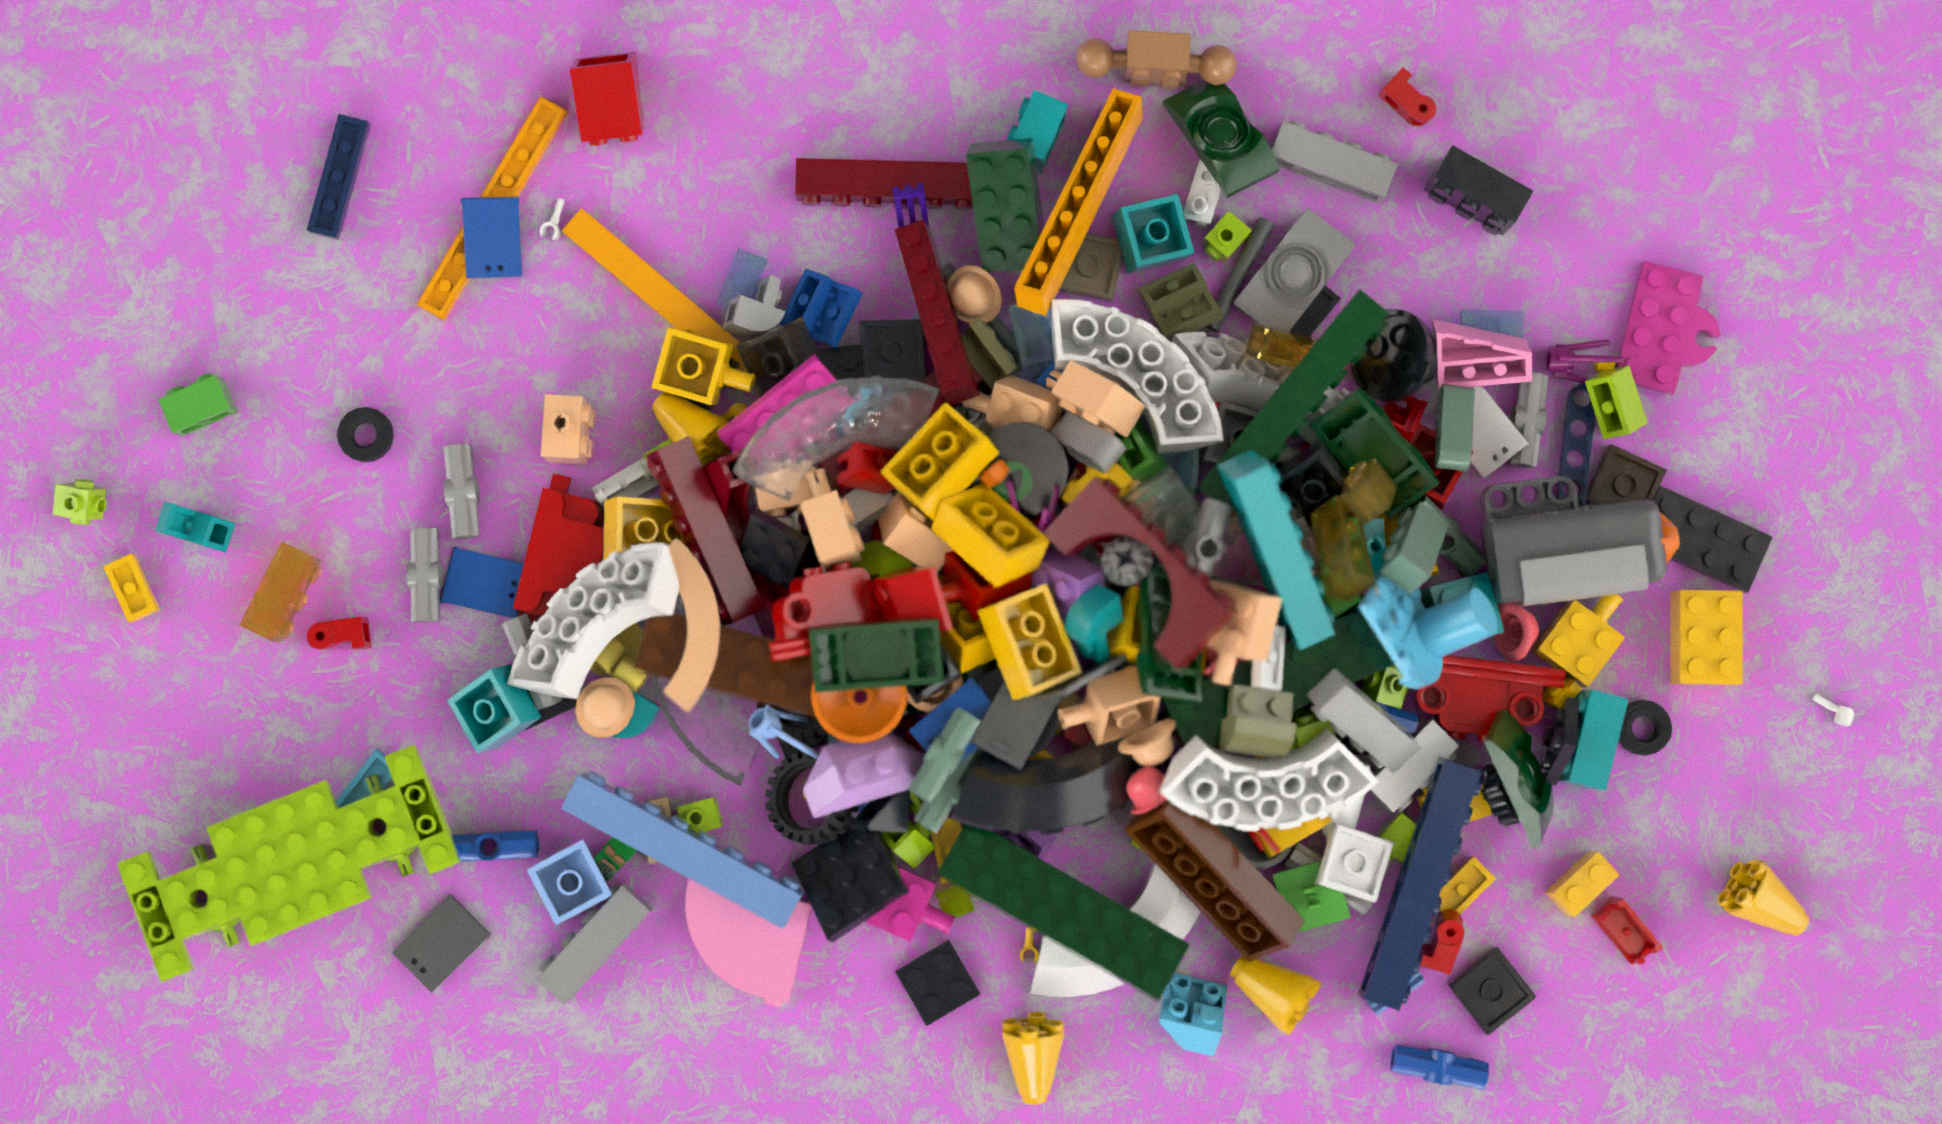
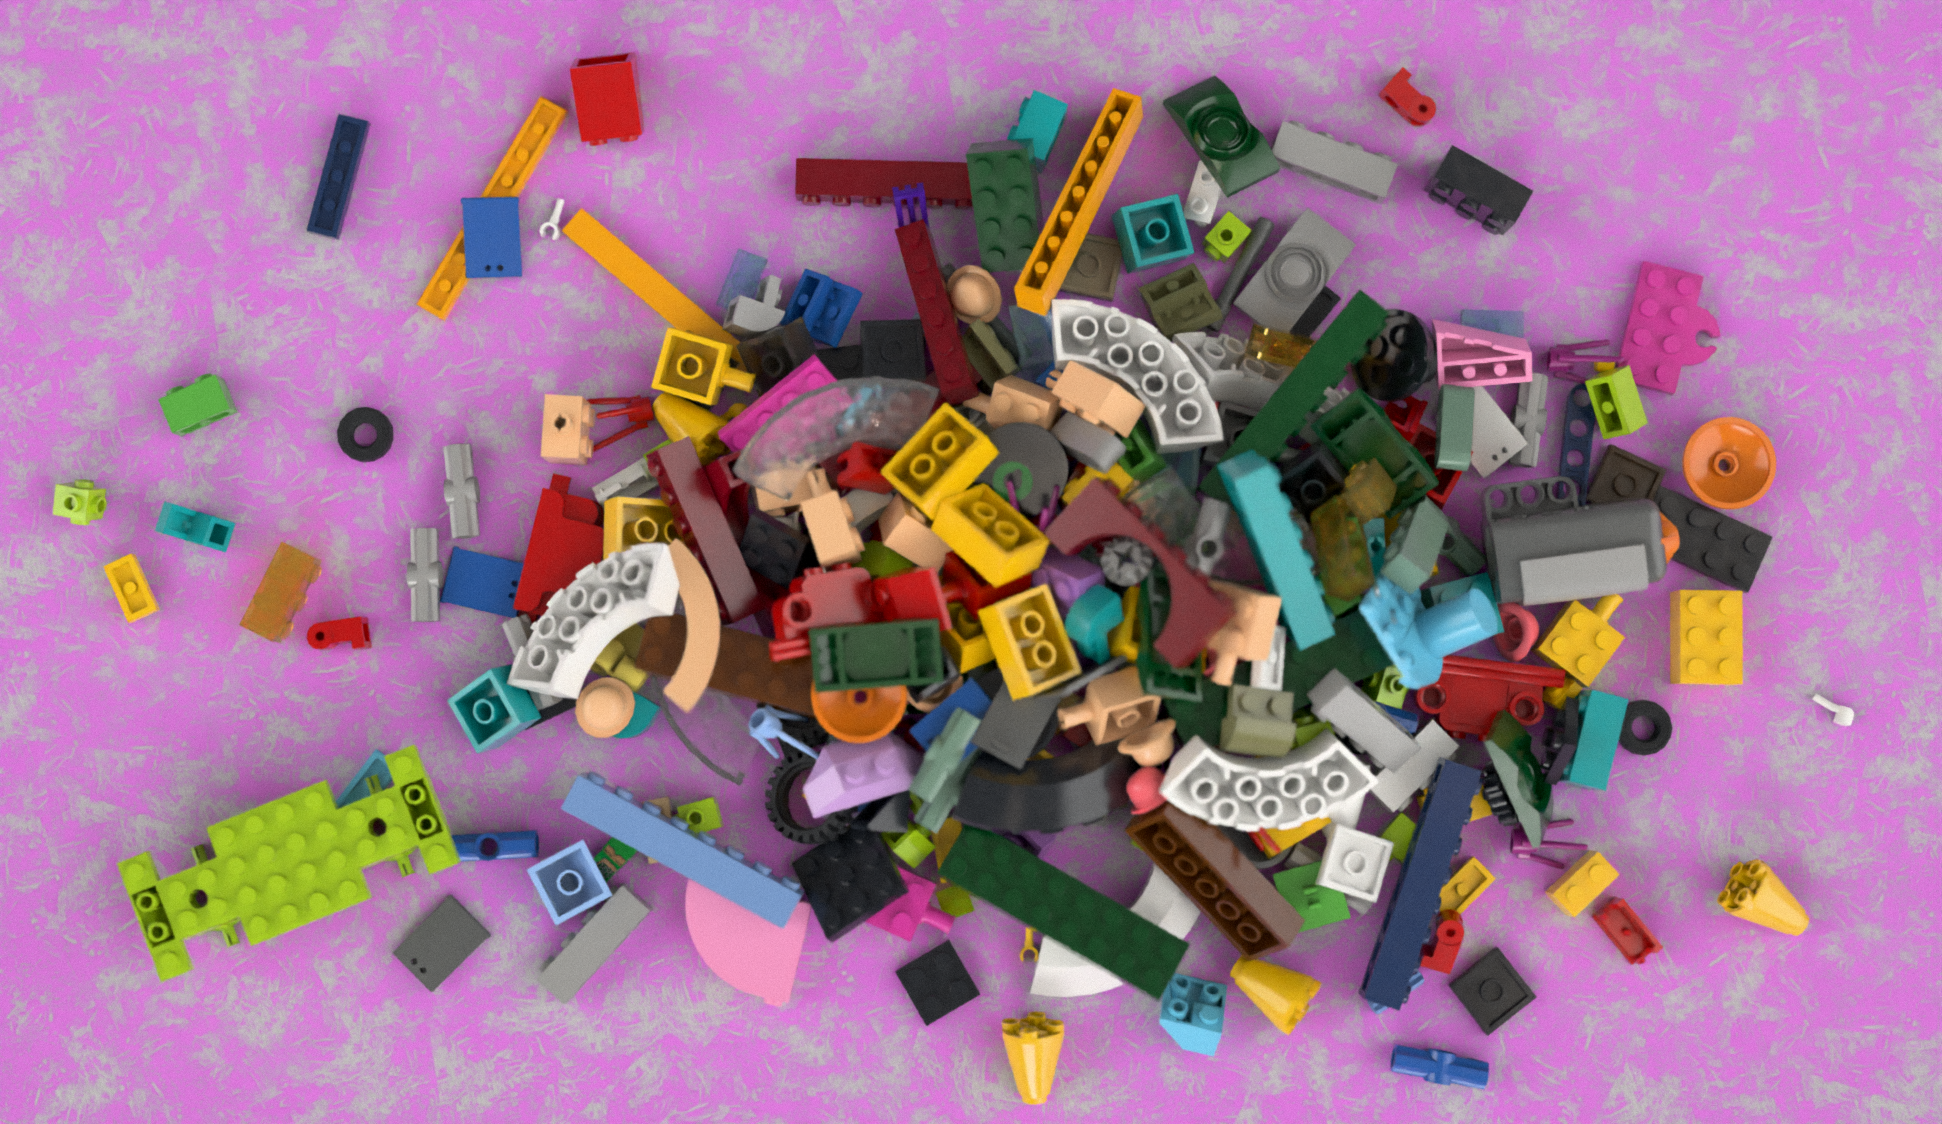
(636, 408): none -> red plant
(994, 474): orange tile -> none
(1156, 60): medium nougat brick -> none
(1522, 847): none -> magenta plant
(1748, 460): none -> orange dish

